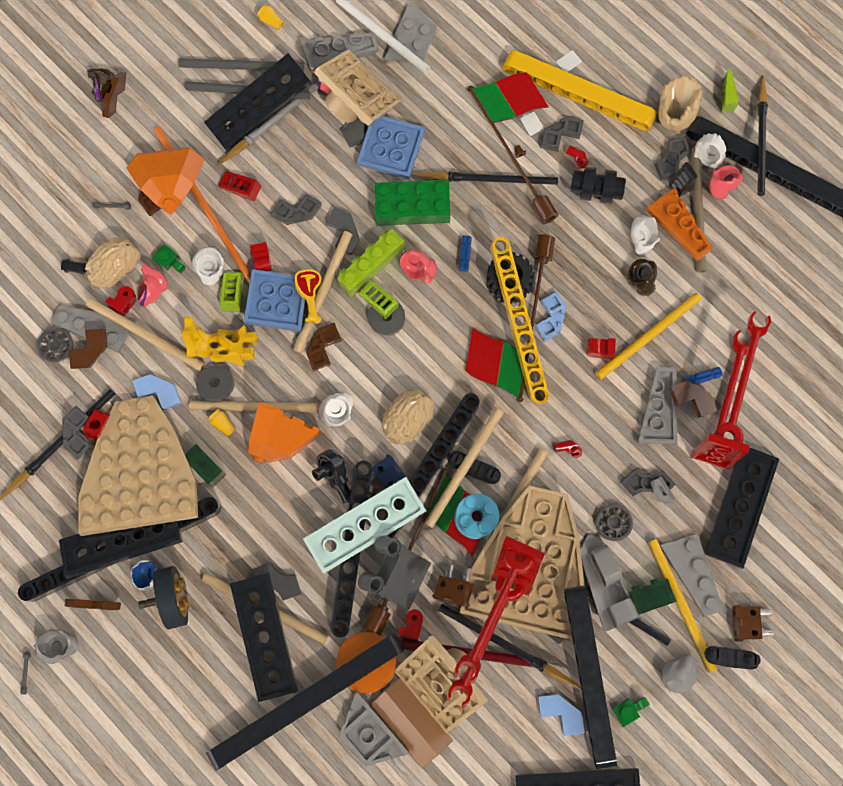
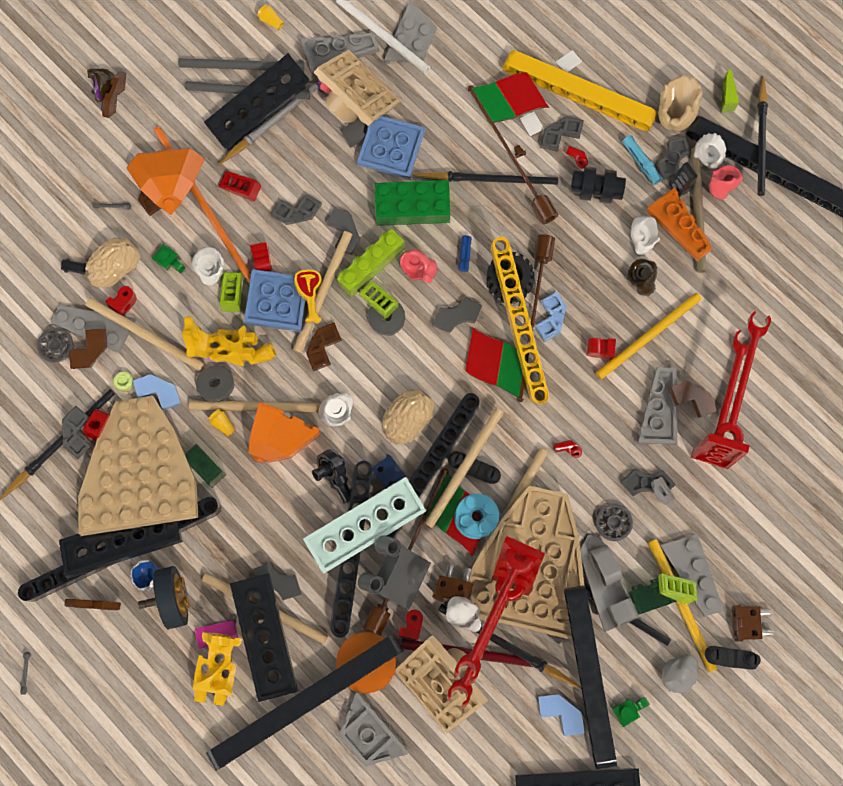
(54, 646): light grey hair -> none
(123, 381): none -> yellowish green tile
(152, 286): coral hair -> none
(213, 680): none -> yellow hips
(226, 628): none -> dark pink tile
(264, 353): none -> yellow cone
(411, 723): medium nougat slope -> none
(449, 318): none -> dark grey tile
(463, 614): none -> white hair
(645, 164): none -> medium azure pin
(679, 588): none -> lime slope
(704, 376): blue axle -> none
(750, 518): black plate -> none

